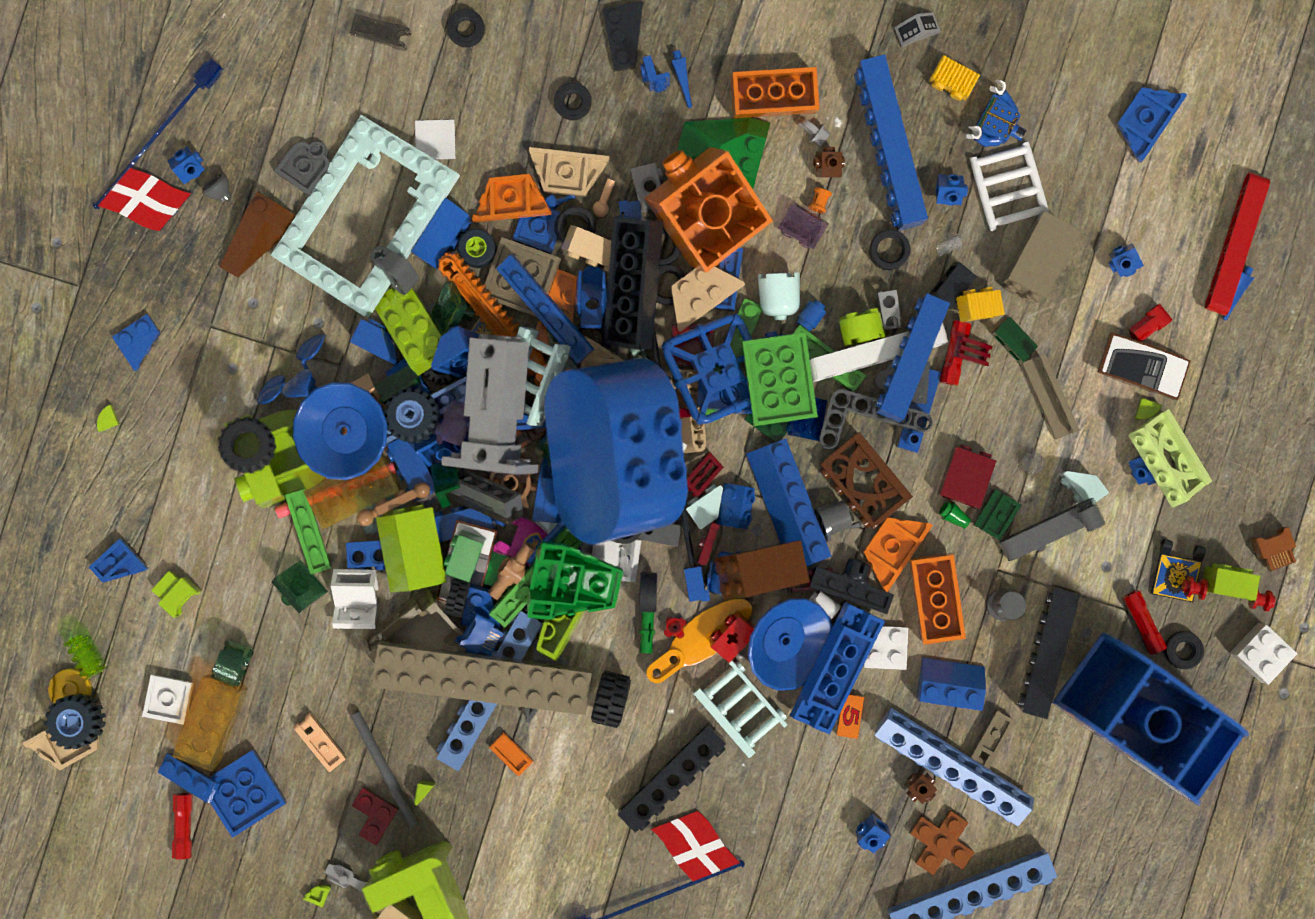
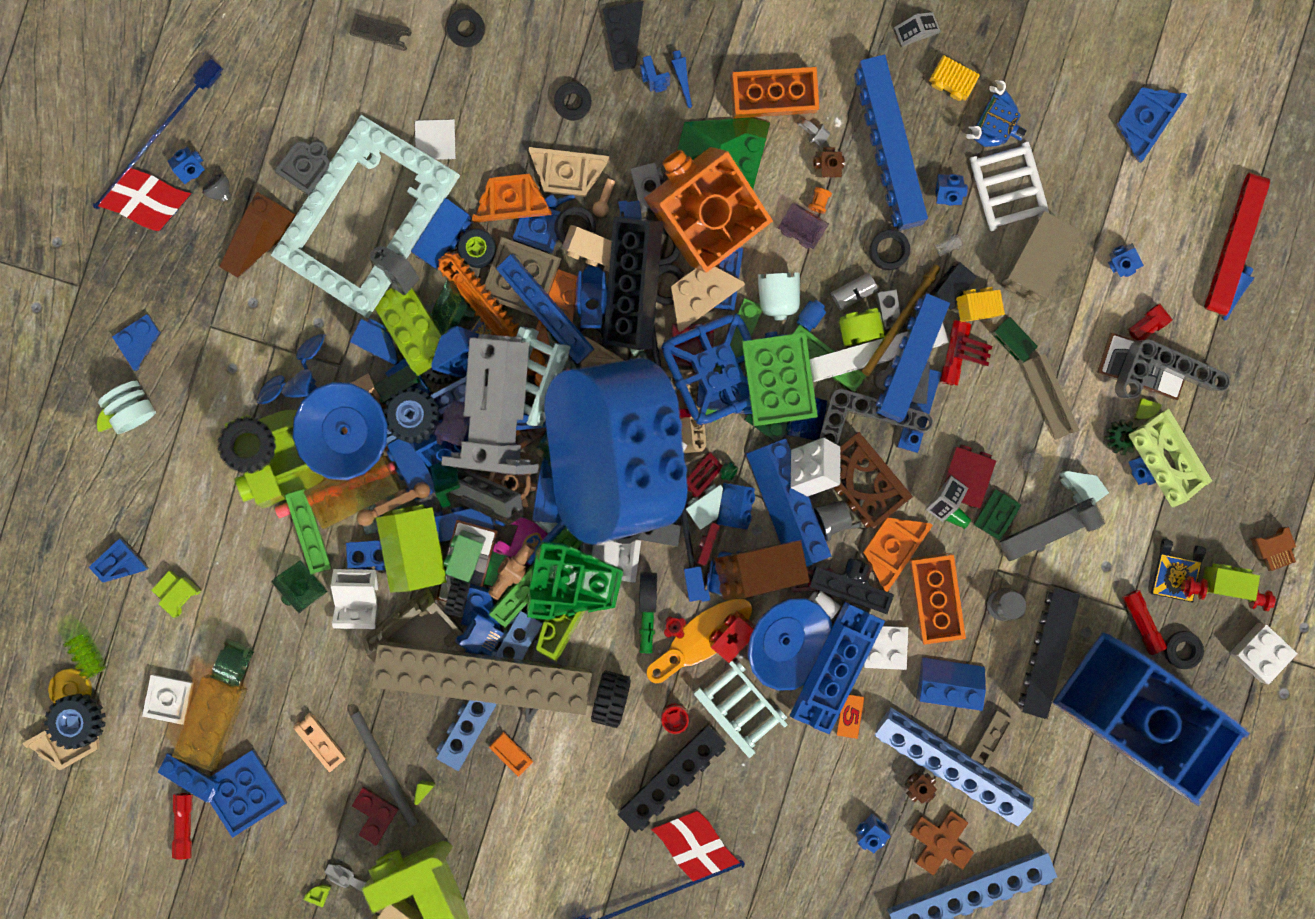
(126, 404): none -> light aqua wheel
(674, 718): none -> red wheel
(728, 471): none -> dark green plate
(815, 467): none -> white piece
(854, 291): none -> light grey pin
(929, 278): none -> pearl gold bar
(947, 499): none -> slope
(1115, 434): none -> dark green gear
(1170, 365): none -> dark grey beam

